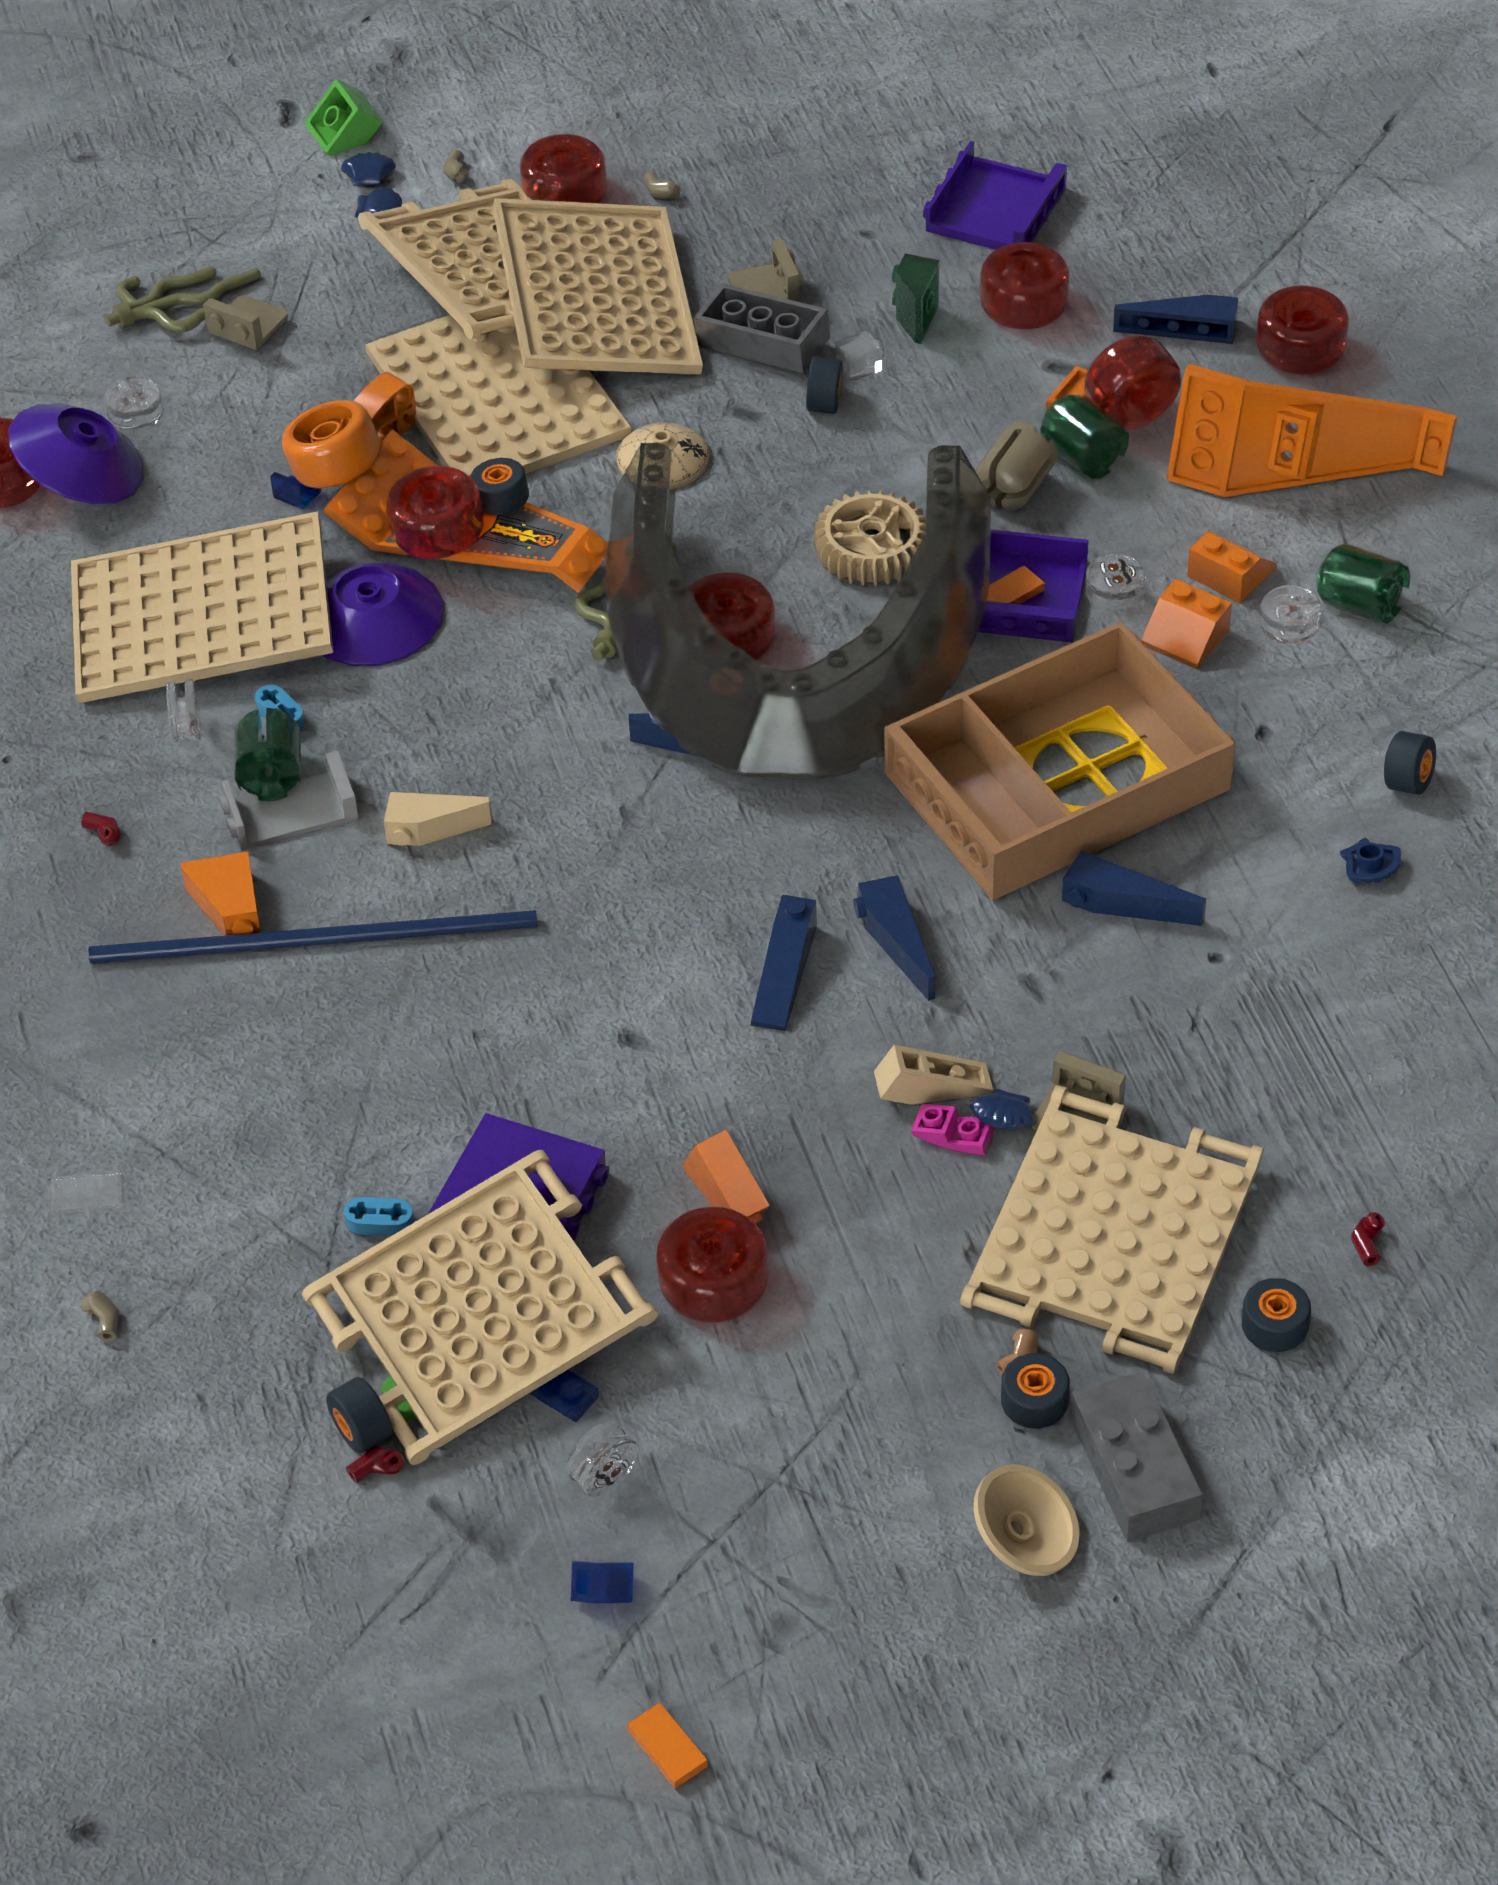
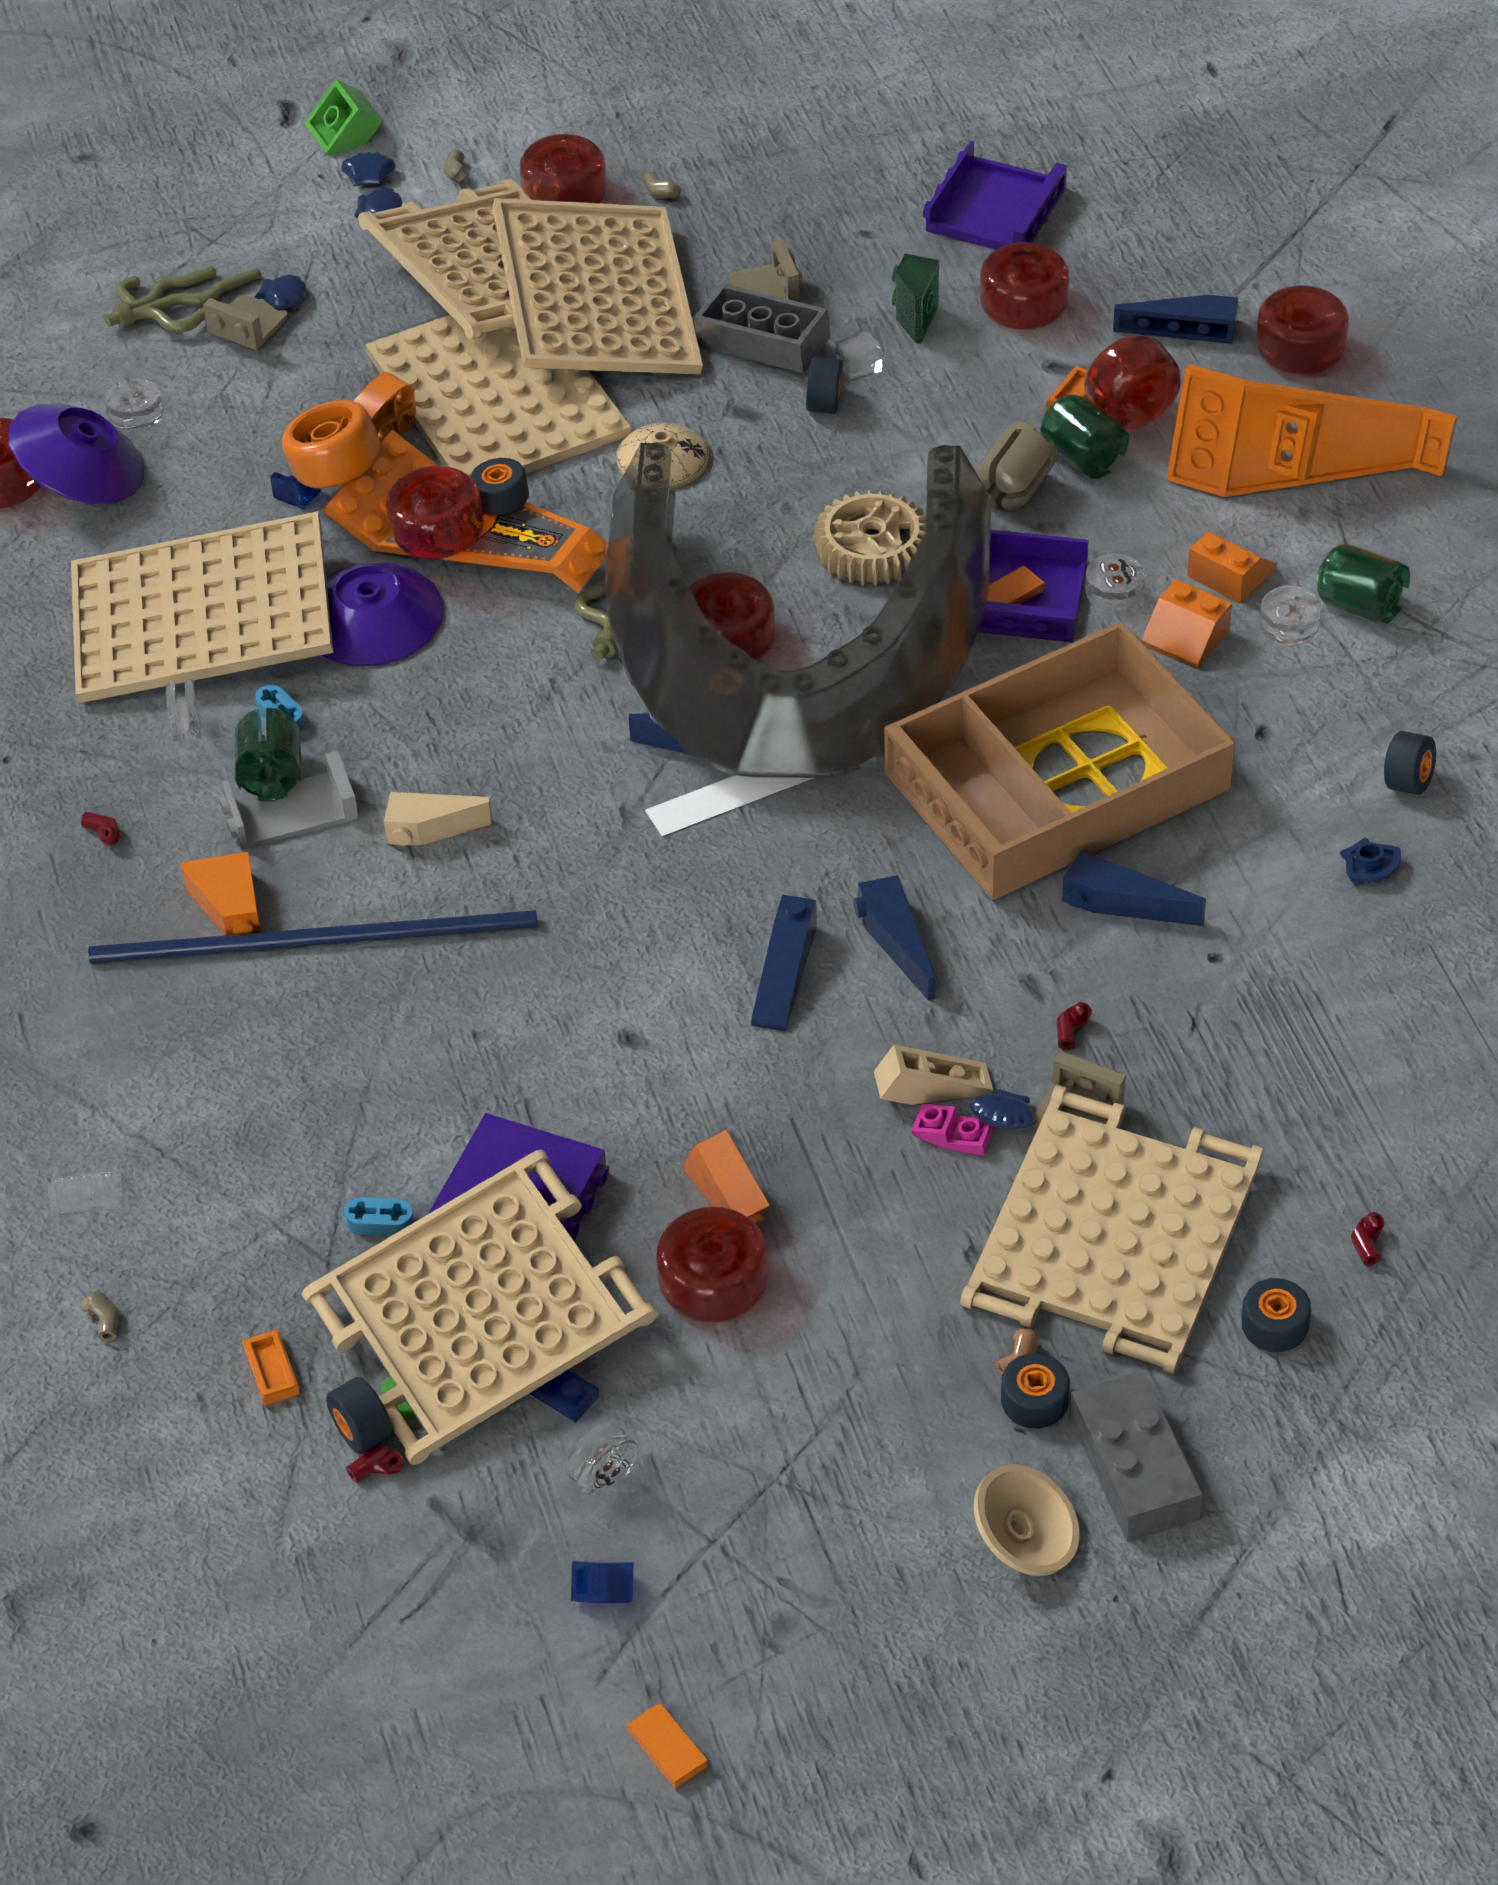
(270, 1367): none -> orange tile
(282, 291): none -> dark blue animal
(715, 800): none -> white sticker
(1071, 1021): none -> dark red arm

